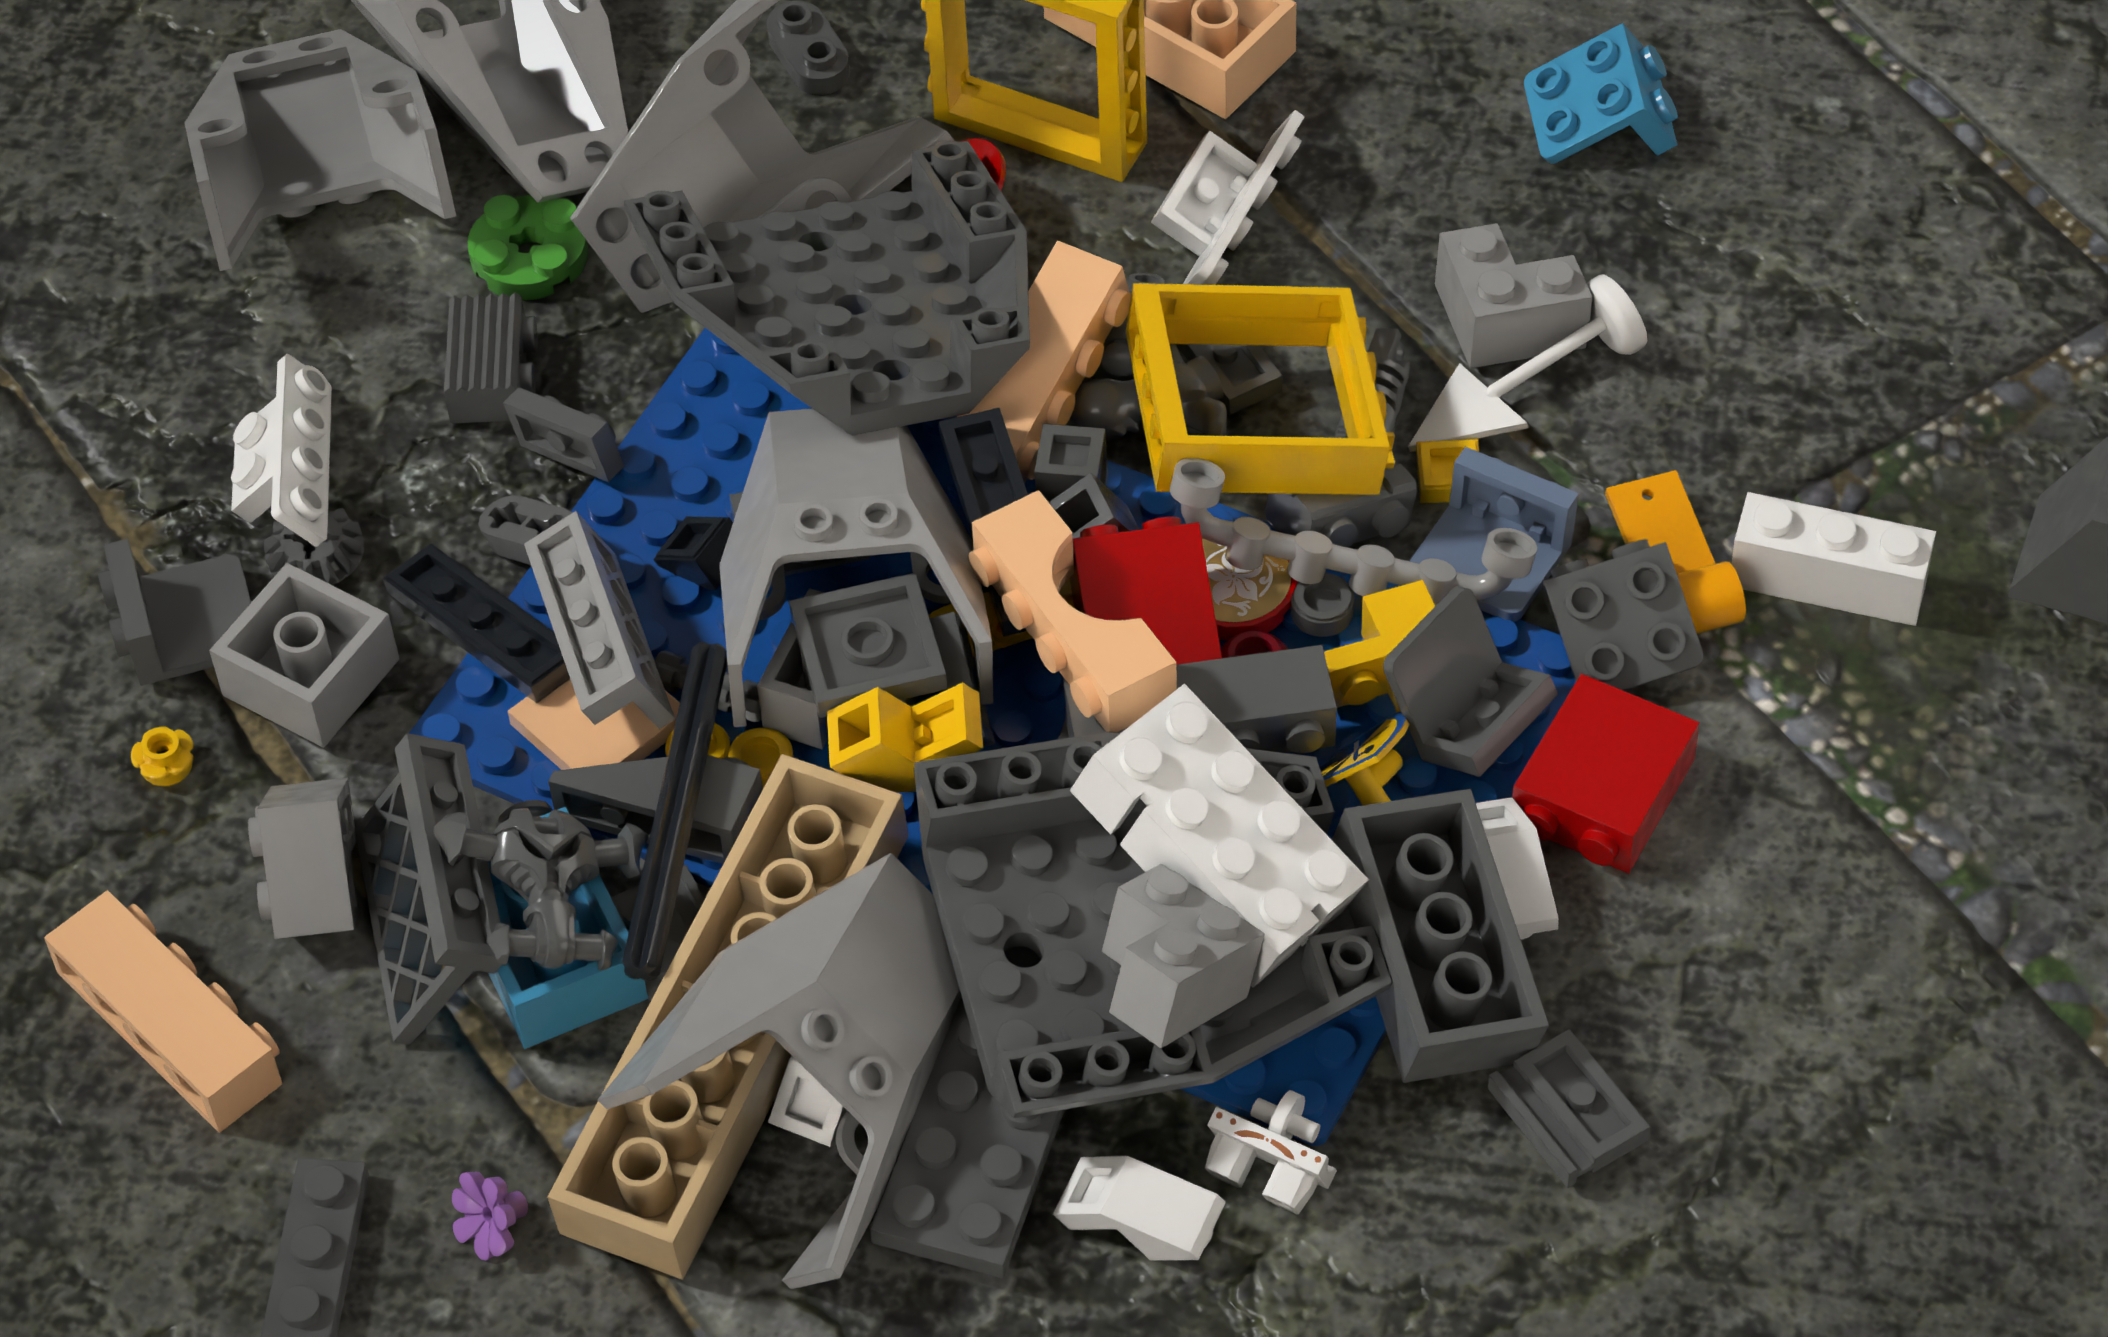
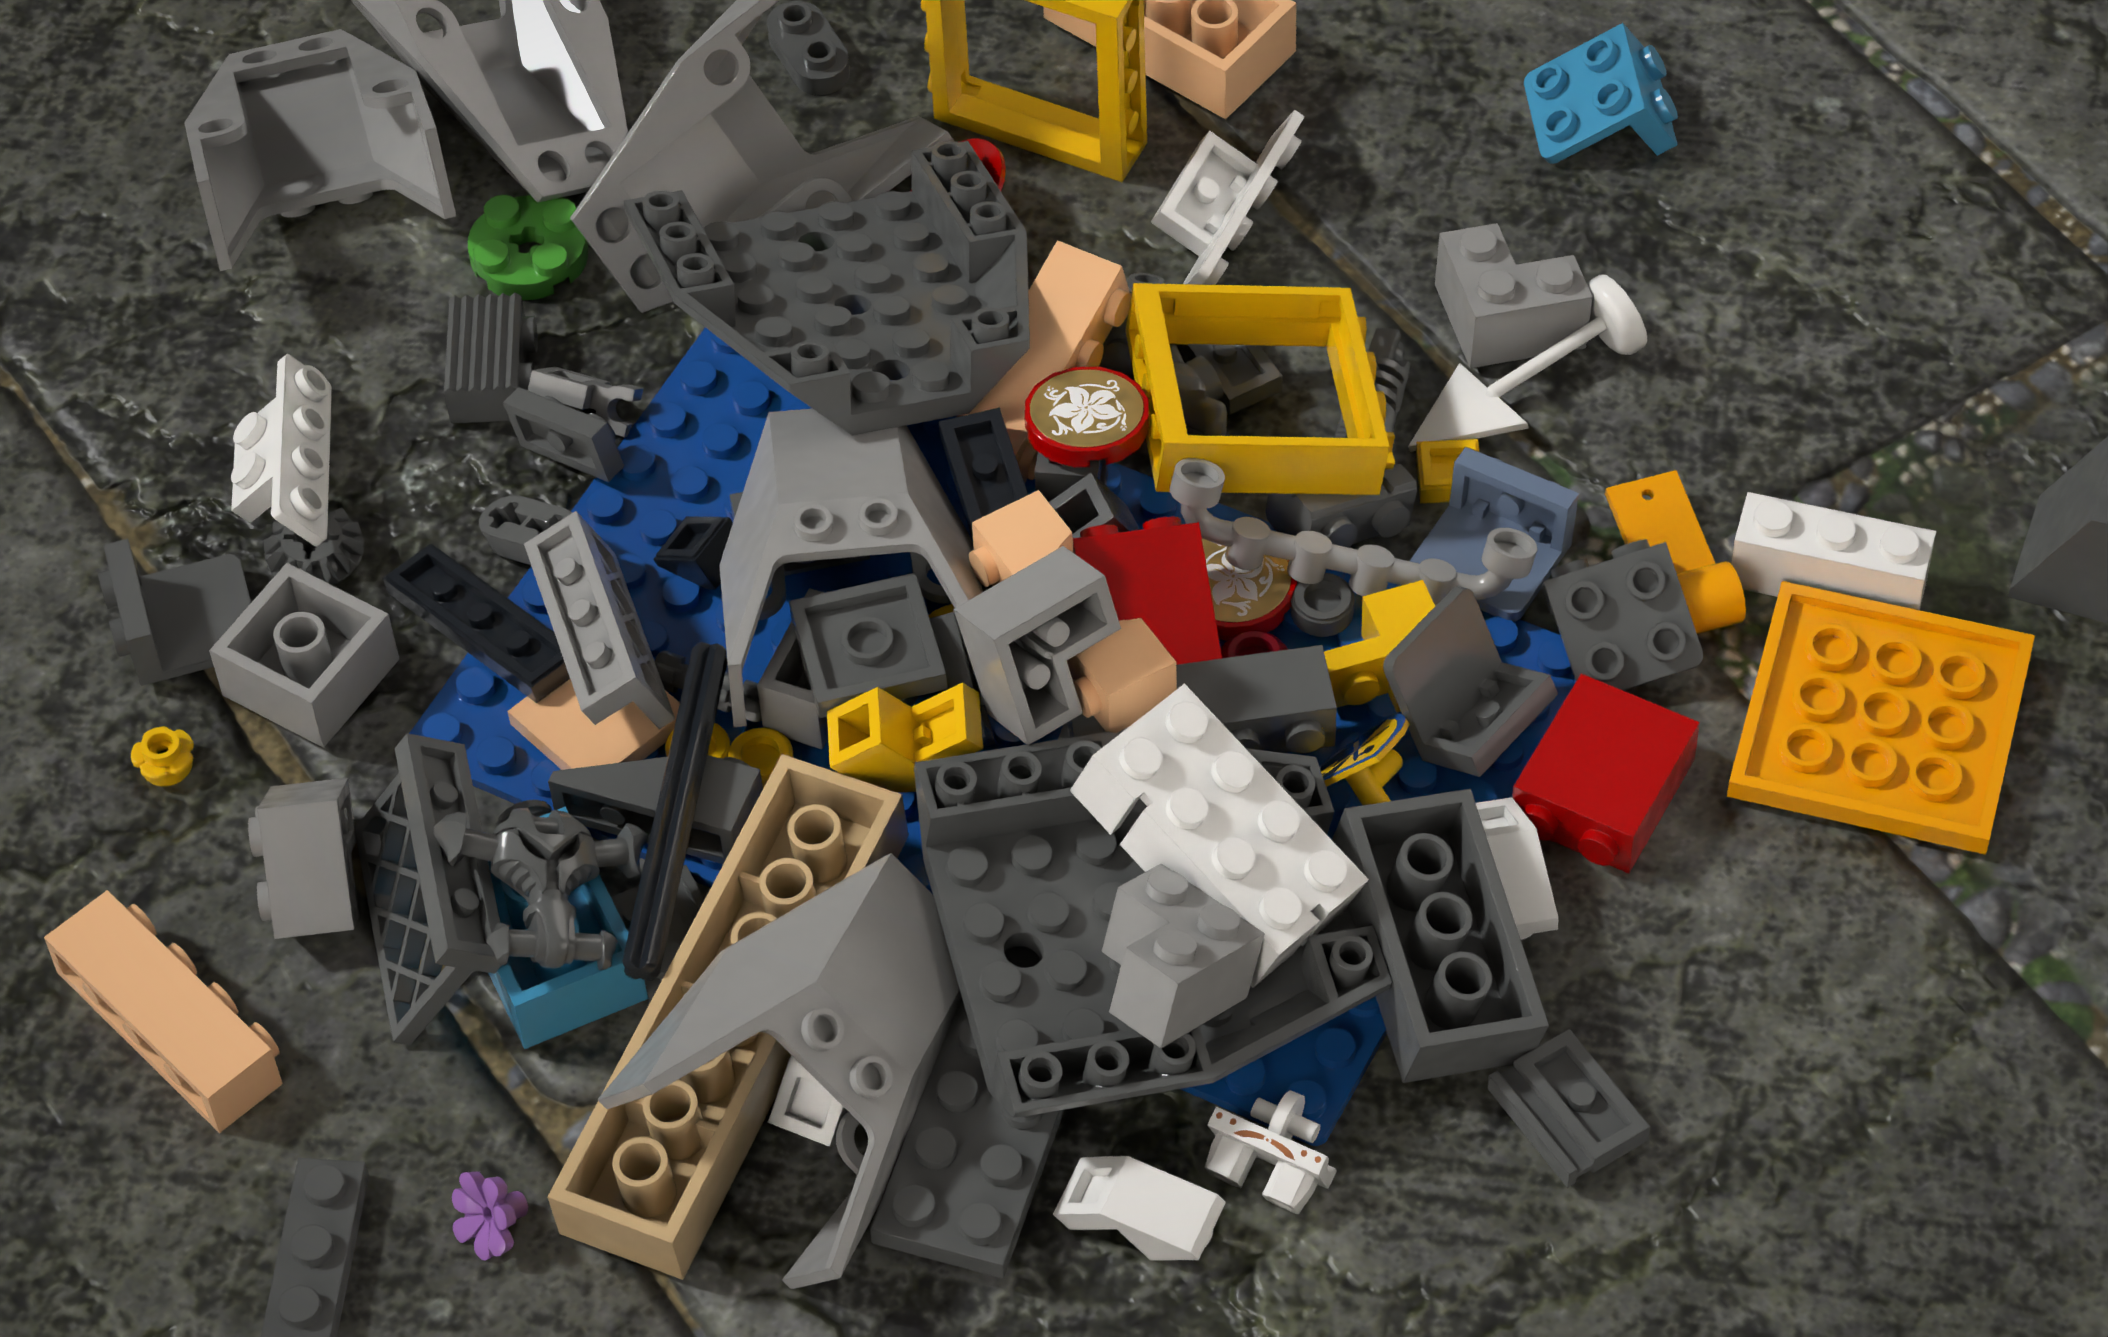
(585, 392): none -> light grey plate
(1025, 635): none -> light grey brick
(1086, 416): none -> tile
(1882, 717): none -> light orange plate

